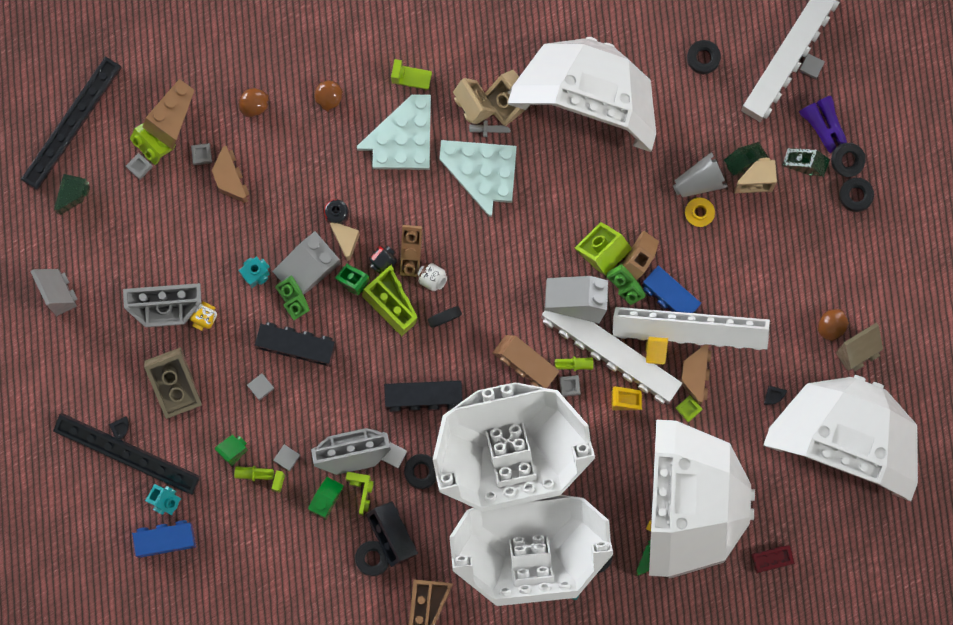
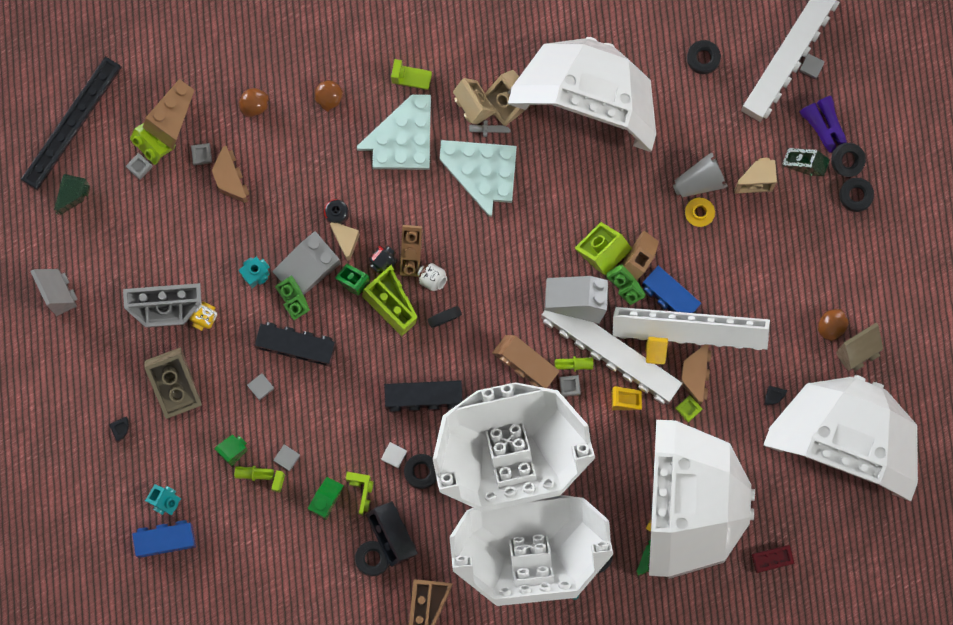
(126, 453): black tile -> none
(351, 451): light grey wedge -> none
(744, 158): clear green slope -> none

